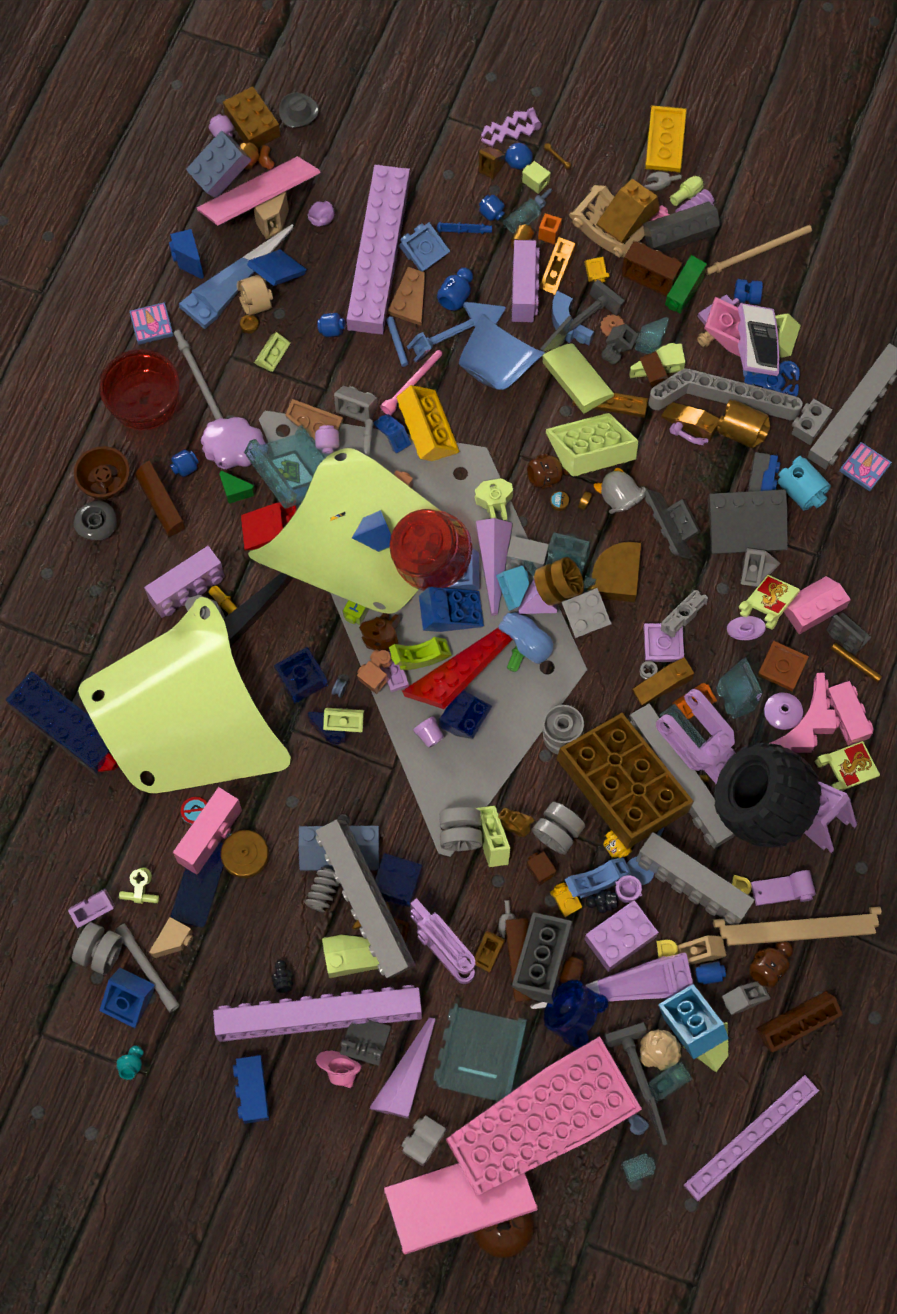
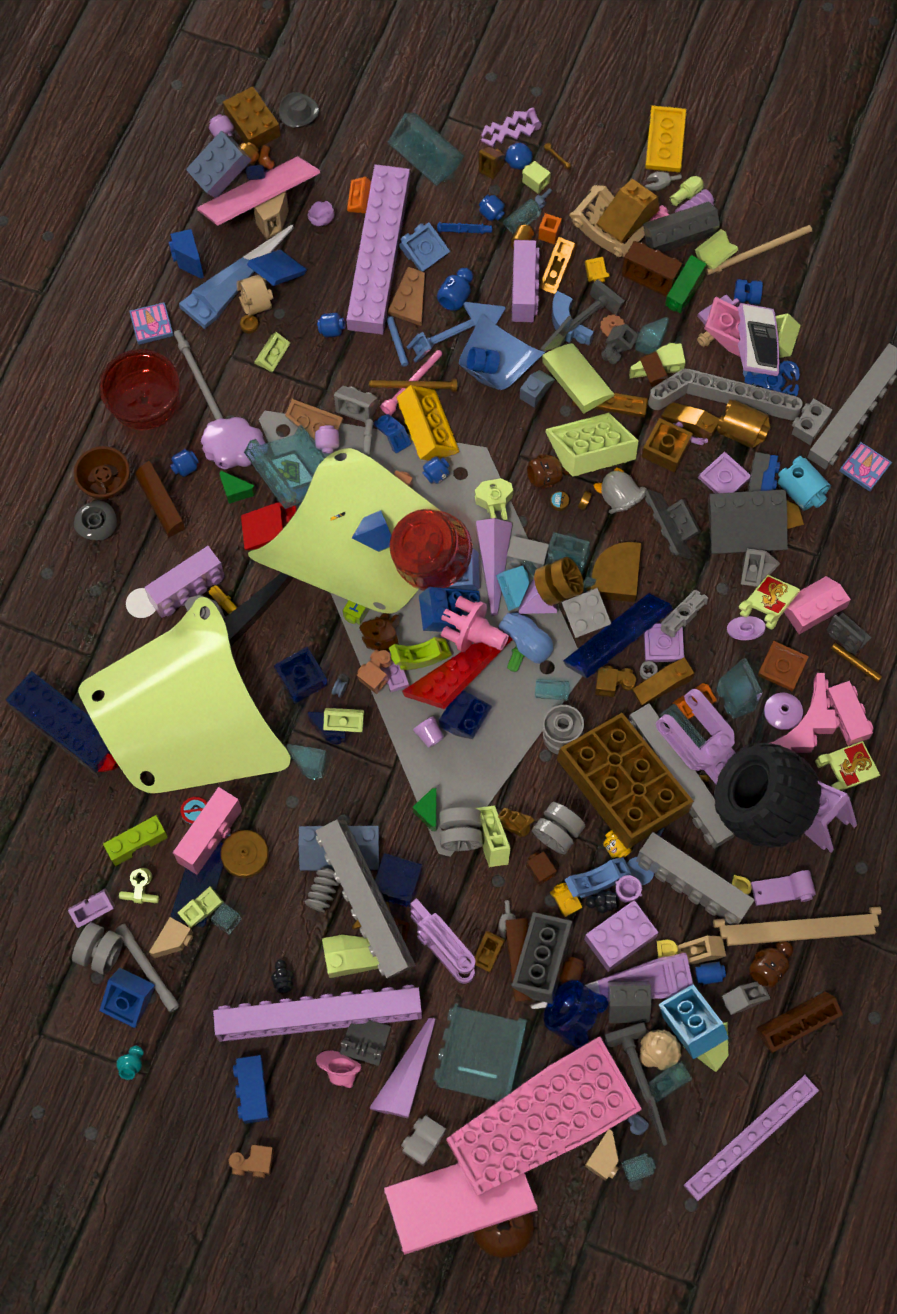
(139, 604): none -> white sticker
(146, 833): none -> lime arch
(201, 907): none -> yellowish green slope
(226, 918): none -> clear light blue brick
(255, 172): none -> clear blue slope
(258, 1163): none -> medium nougat brick
(308, 760): none -> clear light blue slope
(359, 195): none -> orange slope
(405, 384): none -> pearl gold bar
(425, 148): none -> clear light blue slope
(426, 809): none -> green slope
(436, 470): none -> blue head
(473, 627): none -> bright pink piece
(483, 360): none -> blue wheel
(535, 387): none -> sand blue slope
(552, 689): none -> clear light blue piece
(604, 1158): none -> tan slope
(609, 678): none -> pearl gold brick
(618, 635): none -> clear blue plate
(629, 1002): none -> dark grey slope
(667, 445): none -> pearl gold brick
(716, 250): none -> yellowish green panel
(724, 475): none -> lavender plate
(793, 515): none -> pearl gold slope

